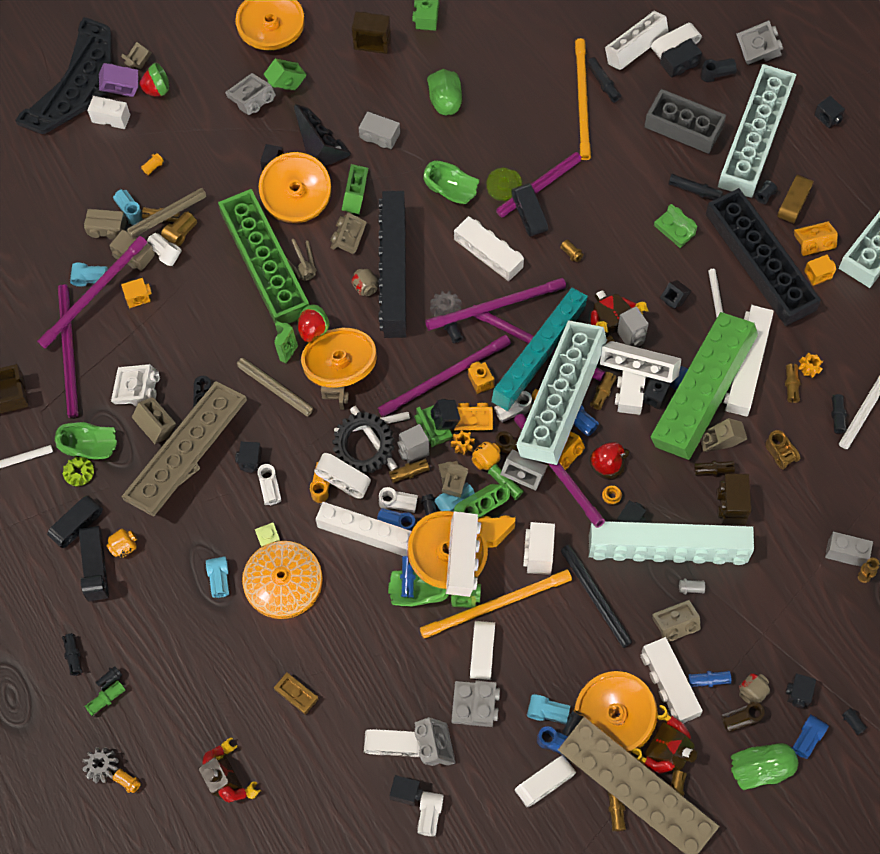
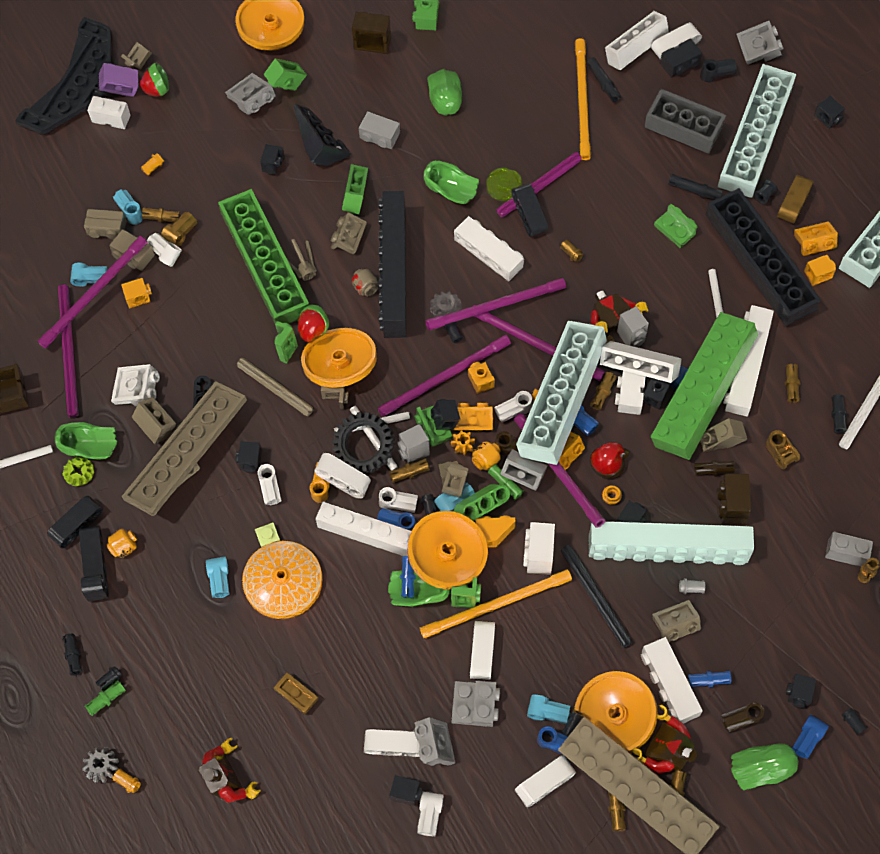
(166, 212): dark tan axle -> none
(293, 172): light orange dish -> none
(462, 554): white brick -> none
(538, 350): teal brick -> none
(675, 294): black brick -> none
(754, 688): dark tan head -> none
(810, 365): light orange gear -> none

